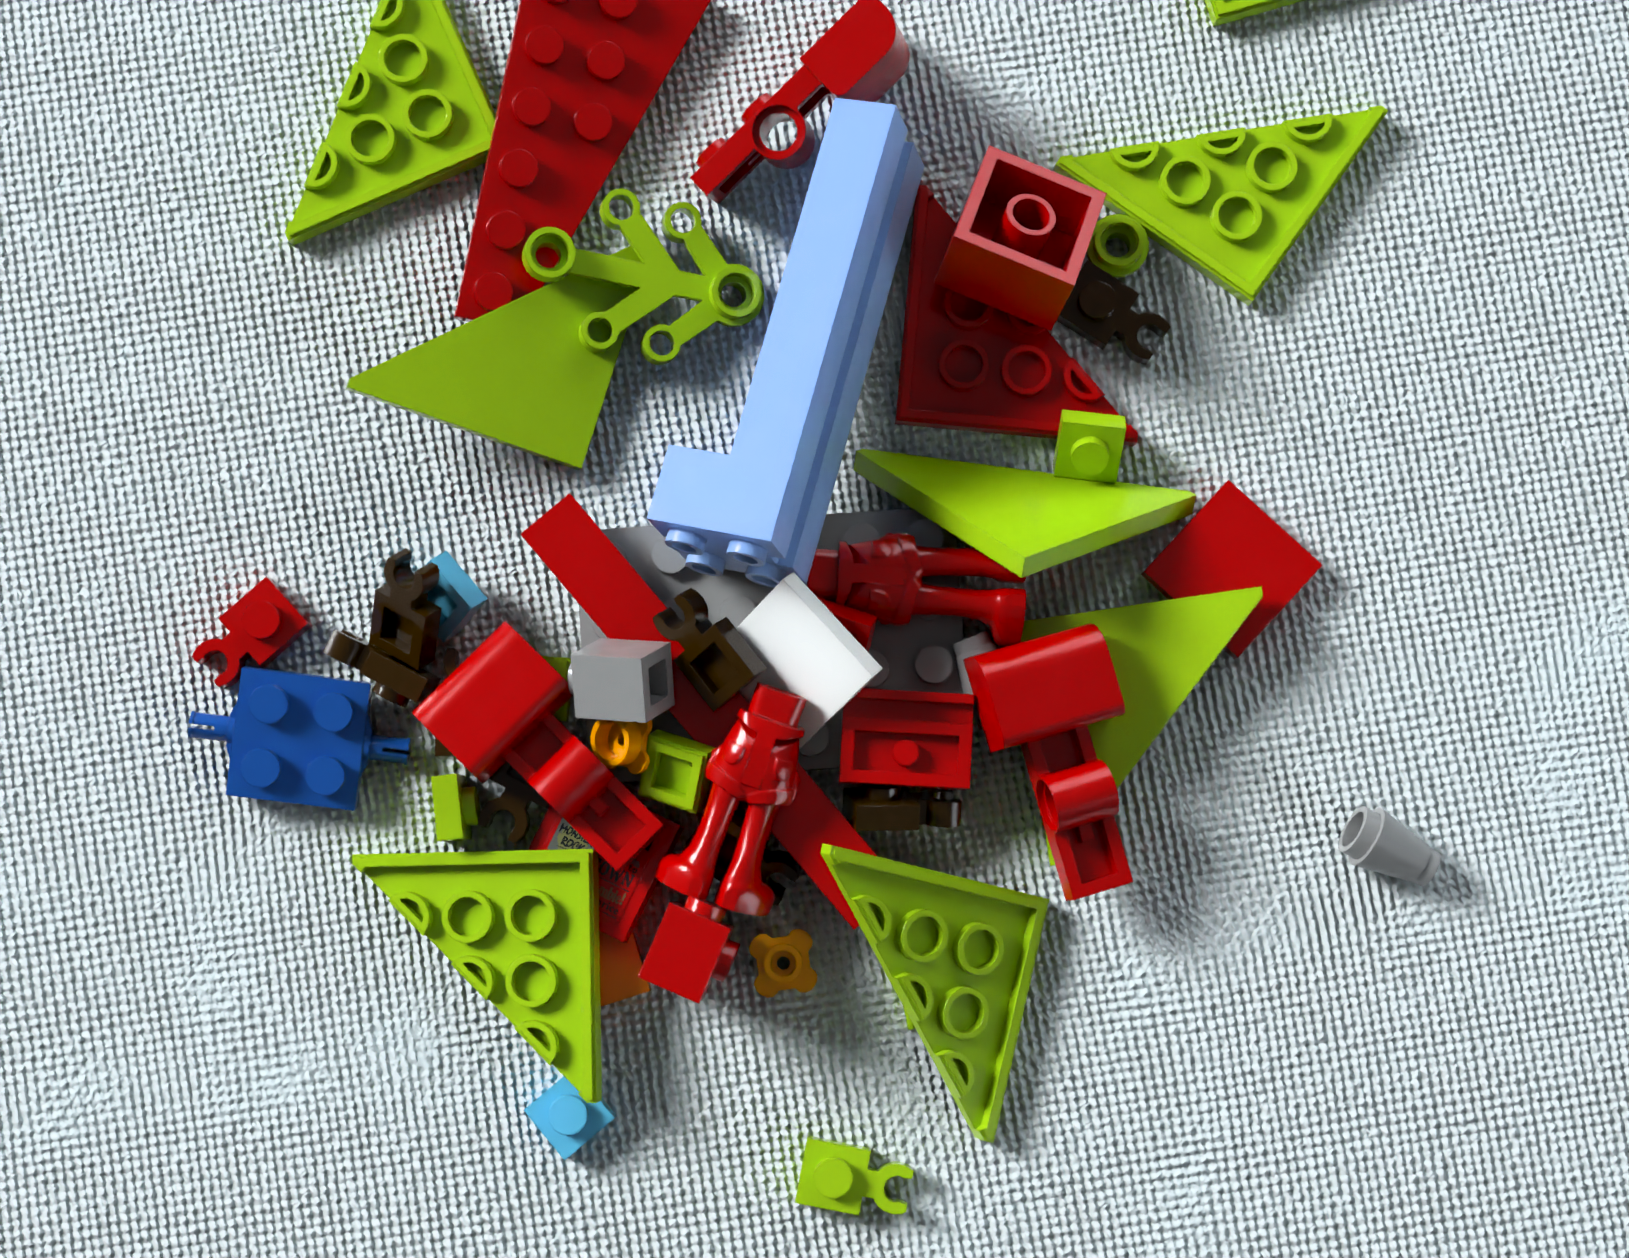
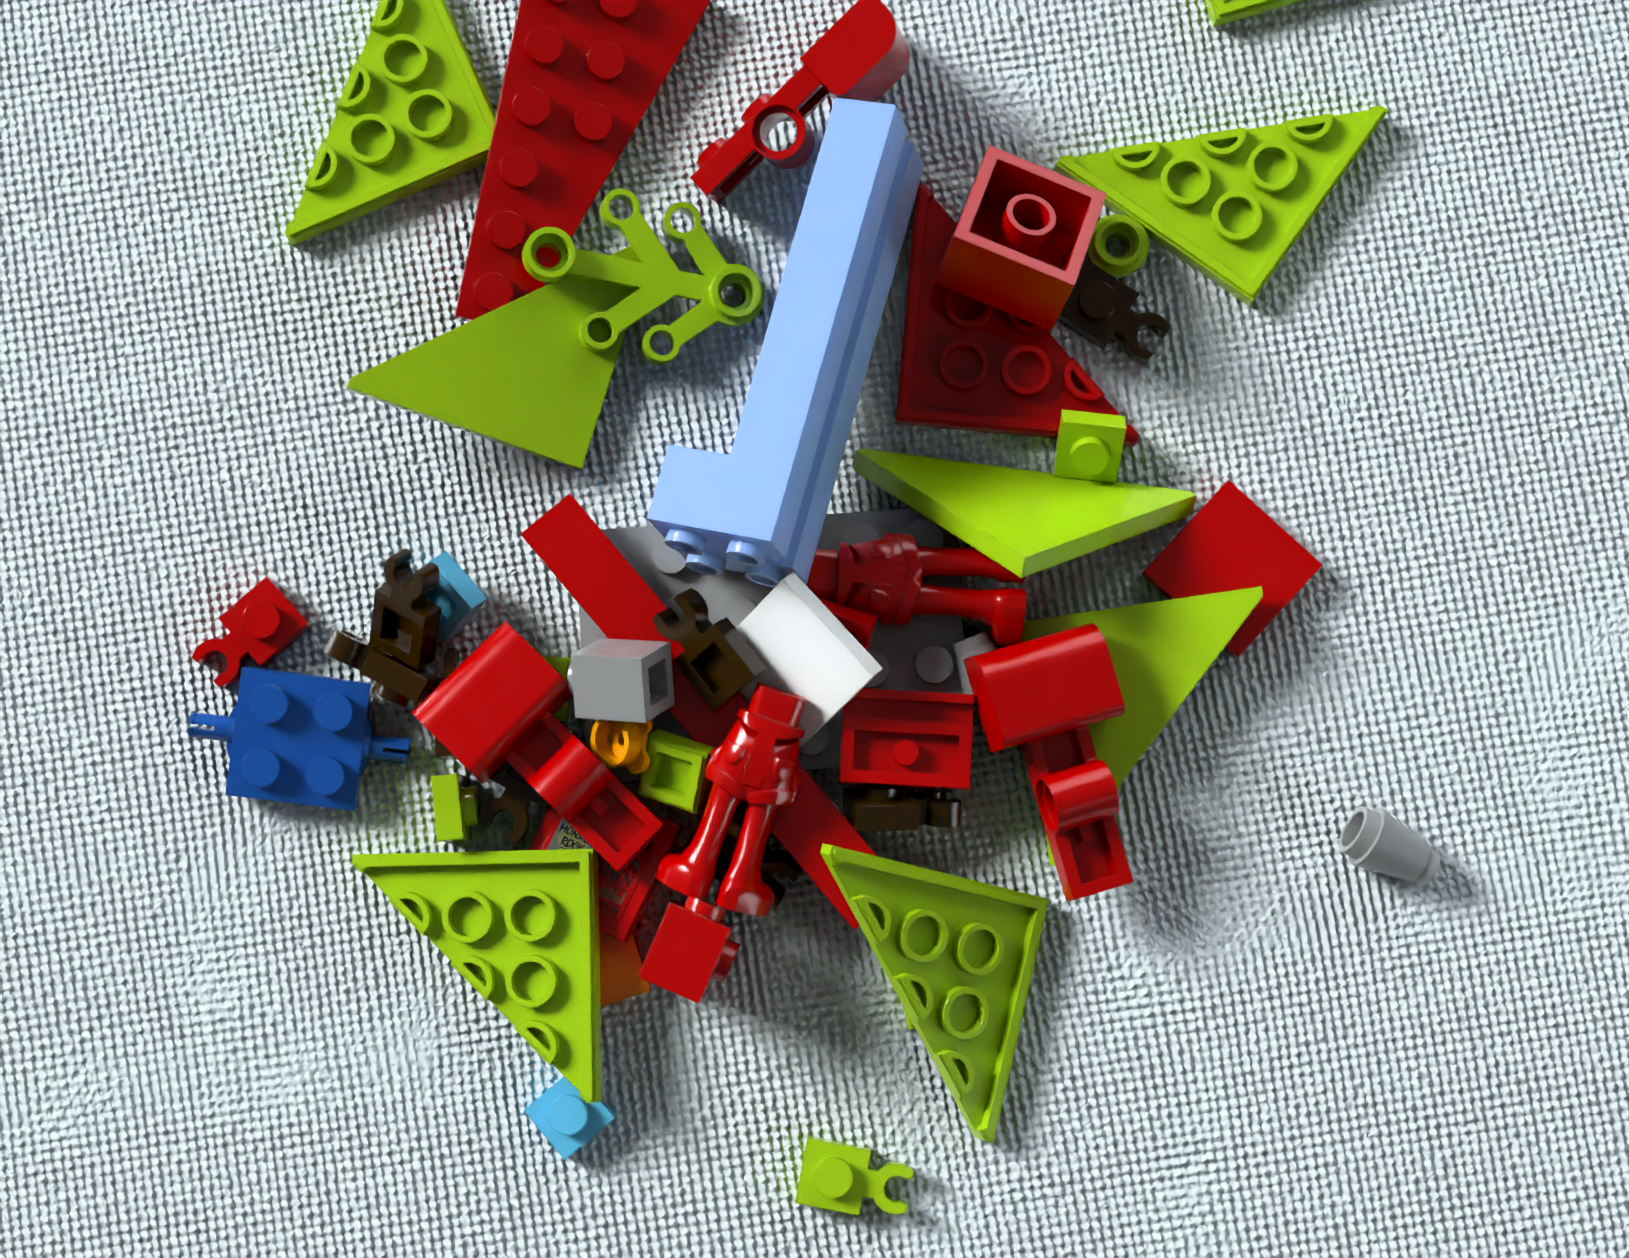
(770, 976): light orange plate -> none

